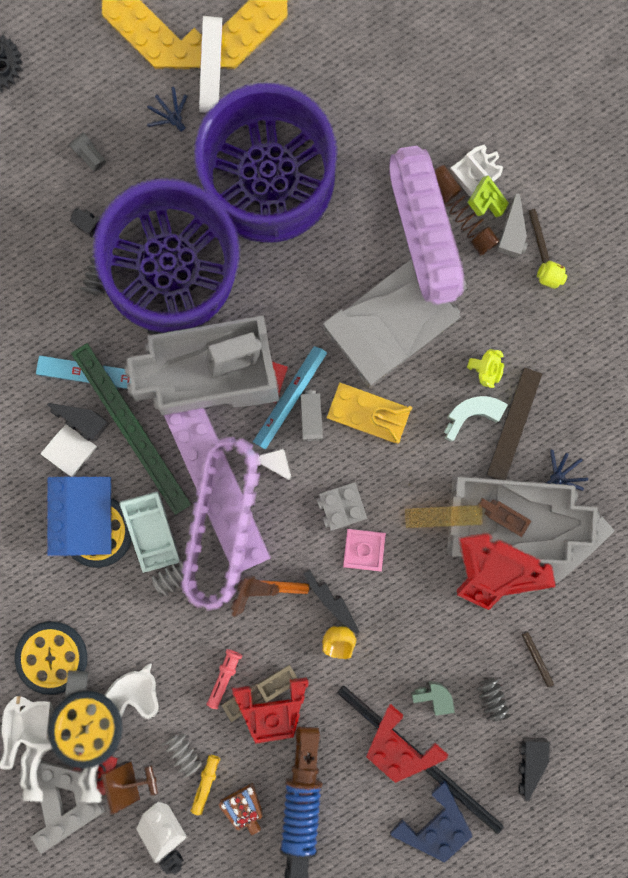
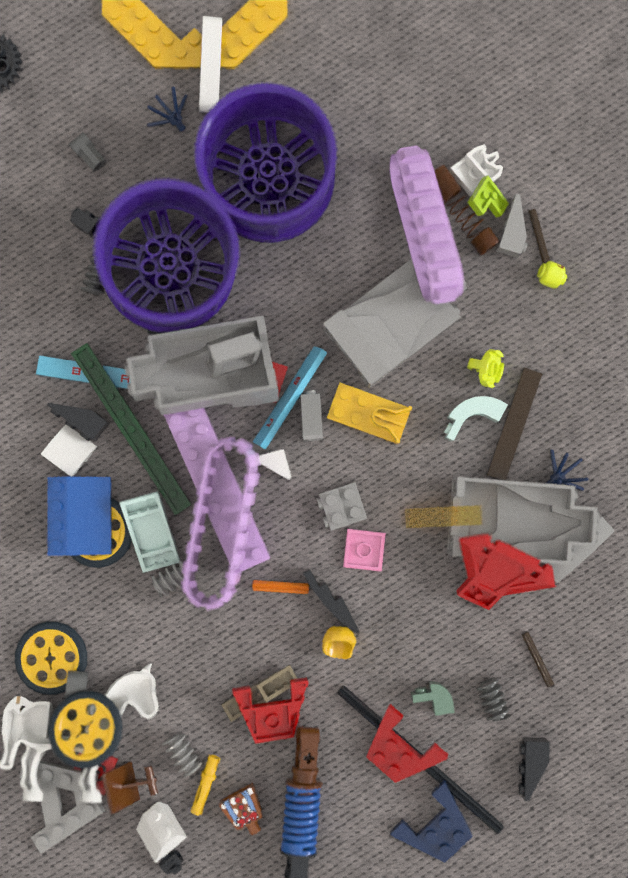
(227, 670): coral pin -> none
(251, 587): reddish brown plate -> none
(505, 516): reddish brown hinge -> none

